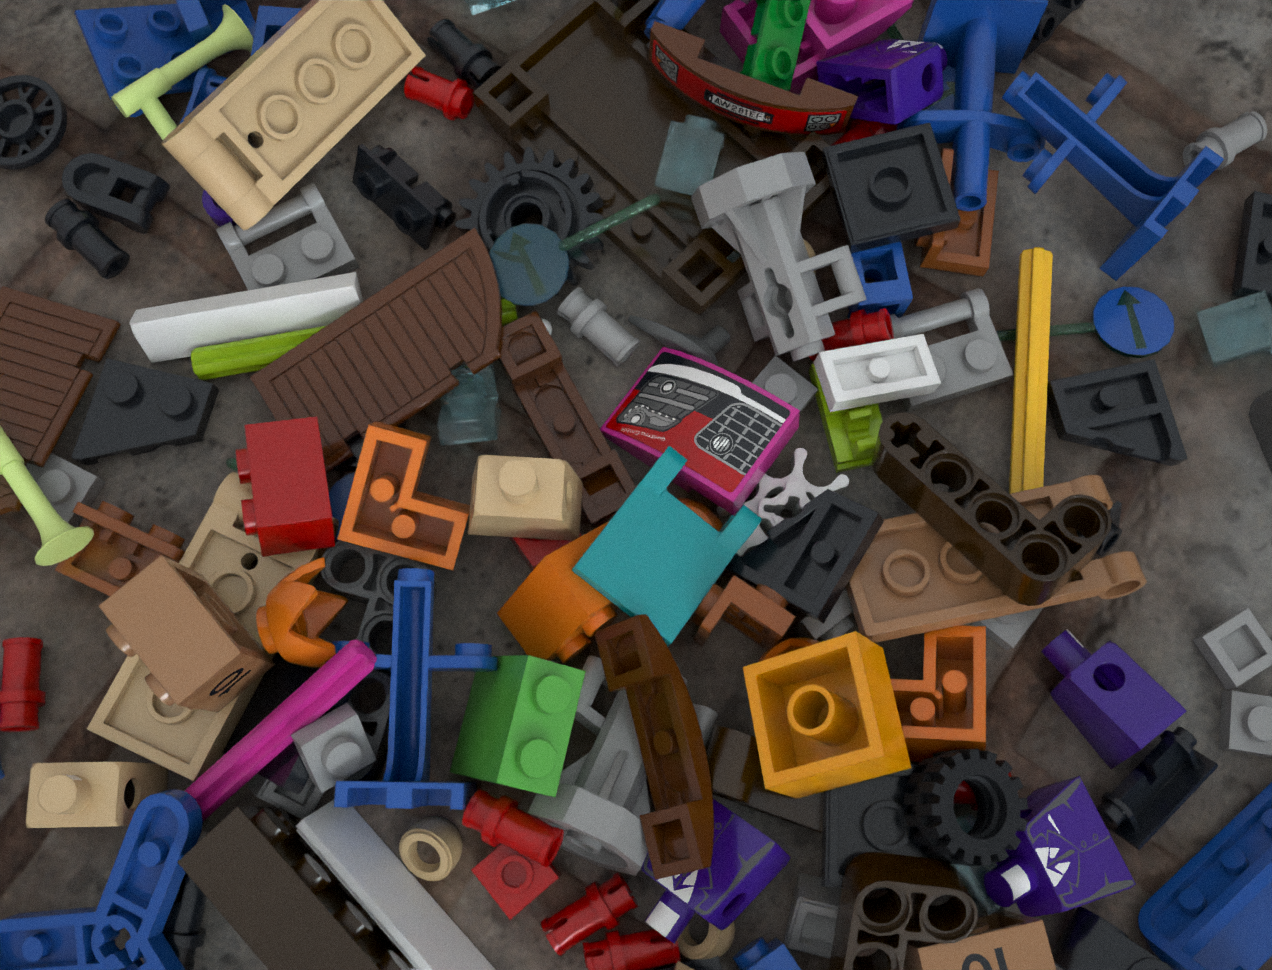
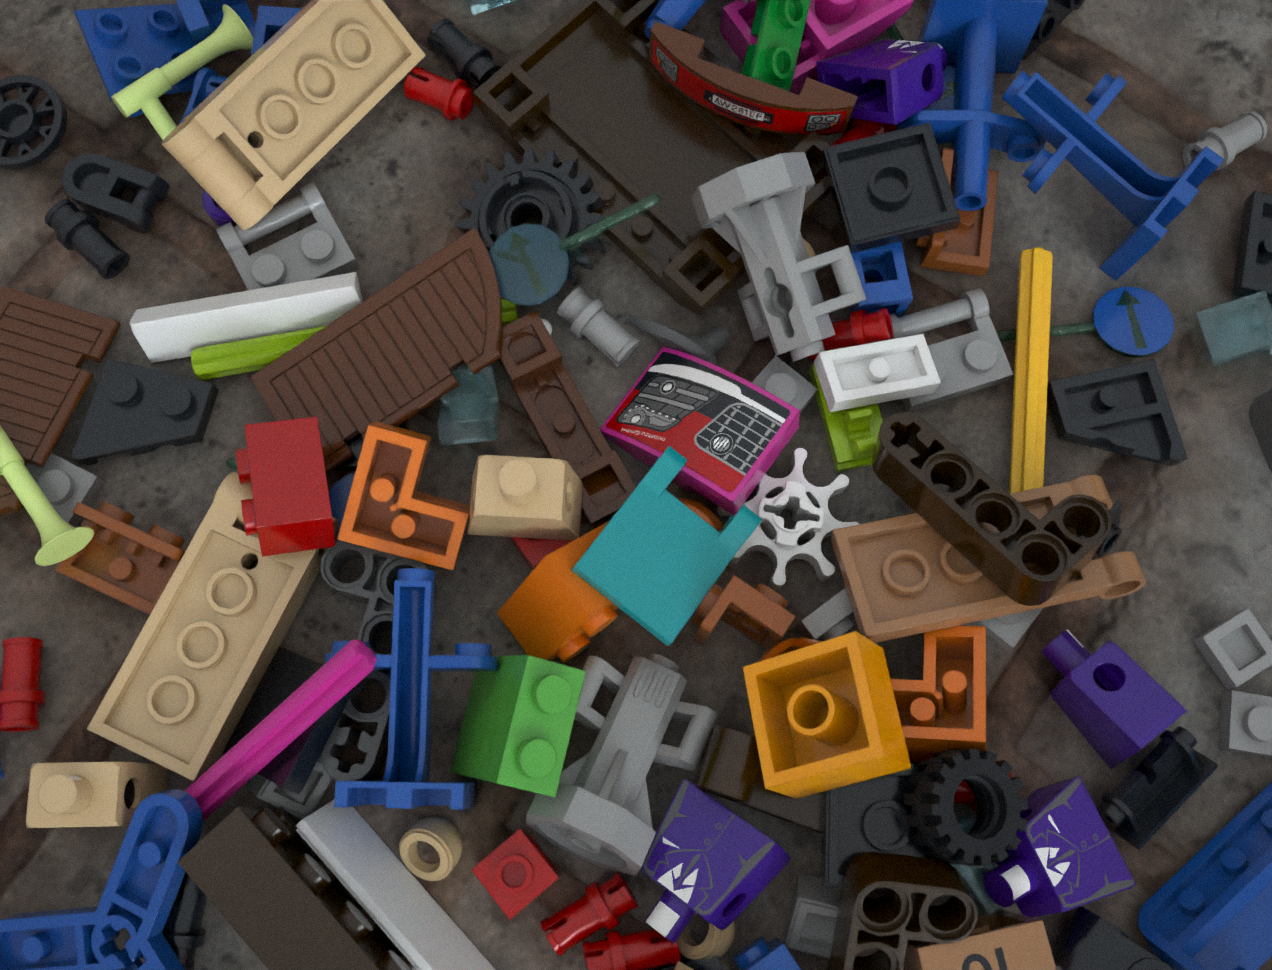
(184, 637): medium nougat brick -> none
(297, 616): orange piece -> none
(333, 747): light grey plate -> none
(386, 182): black hinge -> none
(506, 824): red pin -> none
(670, 744): reddish brown slope -> none
(689, 155): clear light blue bracket -> none
(812, 553): black wing -> none

